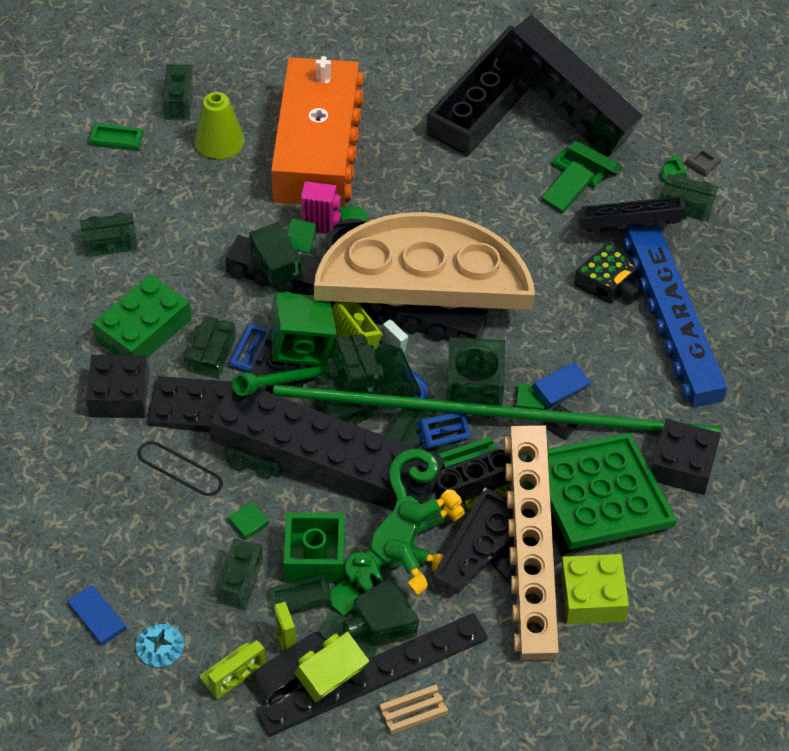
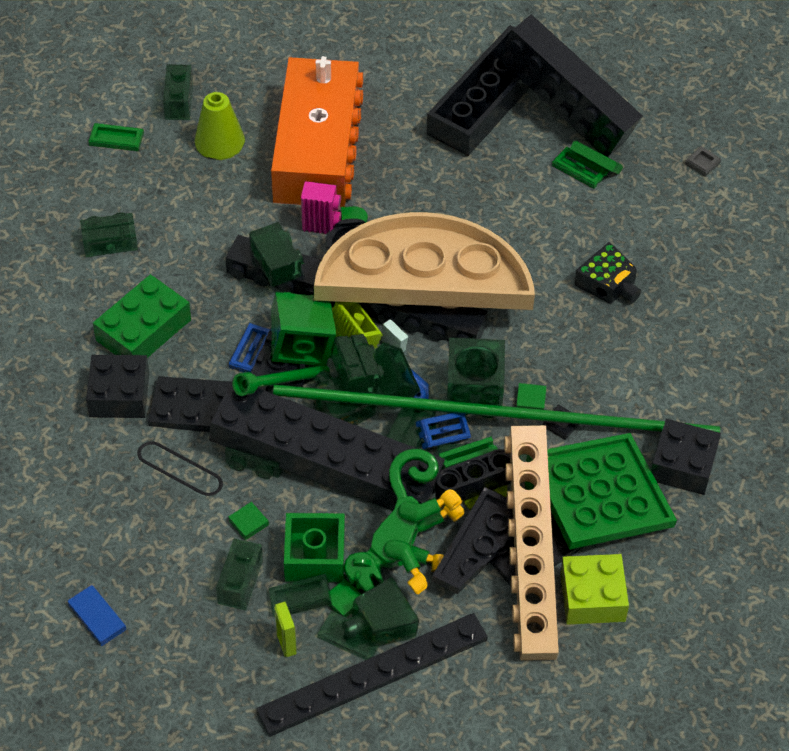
(166, 653): medium azure gear -> none
(210, 347): clear green brick -> none
(234, 669): lime bracket -> none
(278, 674): black beam -> none
(302, 235): green slope -> none
(331, 666): lime brick -> none
(408, 699): tan tile -> none
(561, 385): blue tile -> none
(568, 187): green tile -> none
(639, 212): black plate -> none
(673, 166): green tile -> none
(674, 316): blue brick -> none
(699, 195): clear green brick -> none

